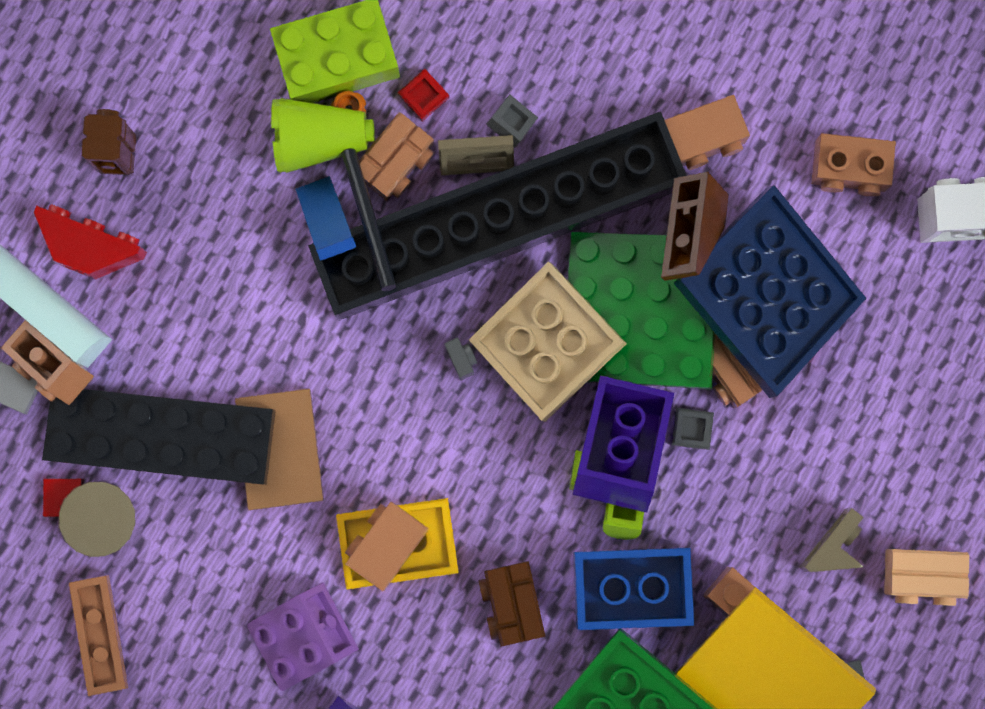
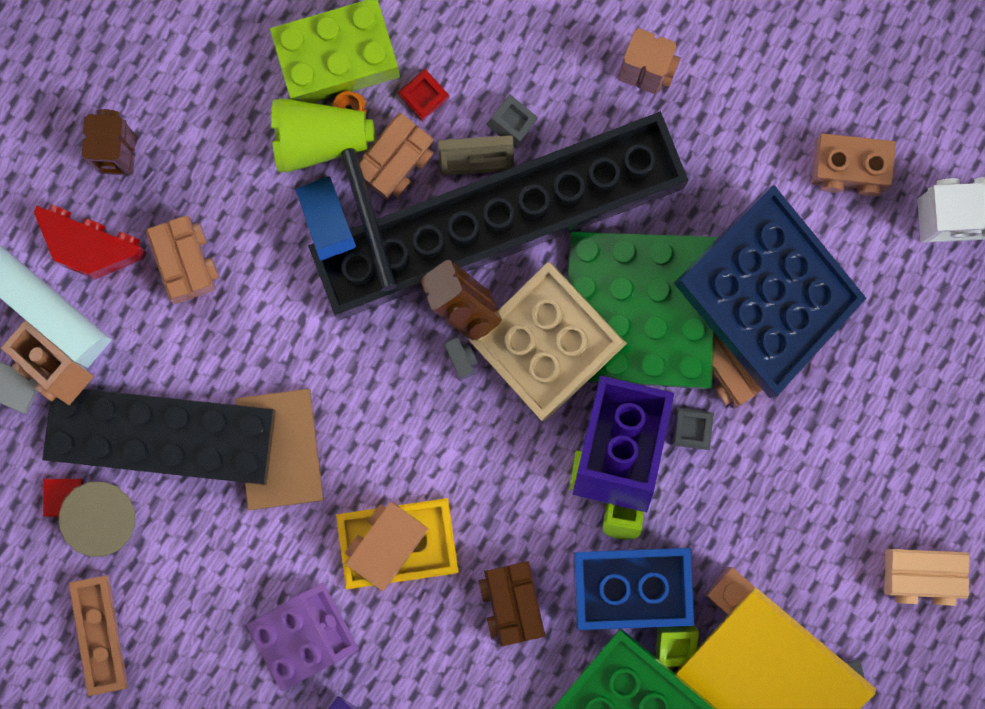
(182, 259): none -> nougat brick
(461, 300): none -> reddish brown brick
(649, 62): none -> nougat brick
(676, 644): none -> lime plate
(694, 224): reddish brown slope -> none
(708, 131): nougat brick -> none
(828, 552): dark tan slope -> none

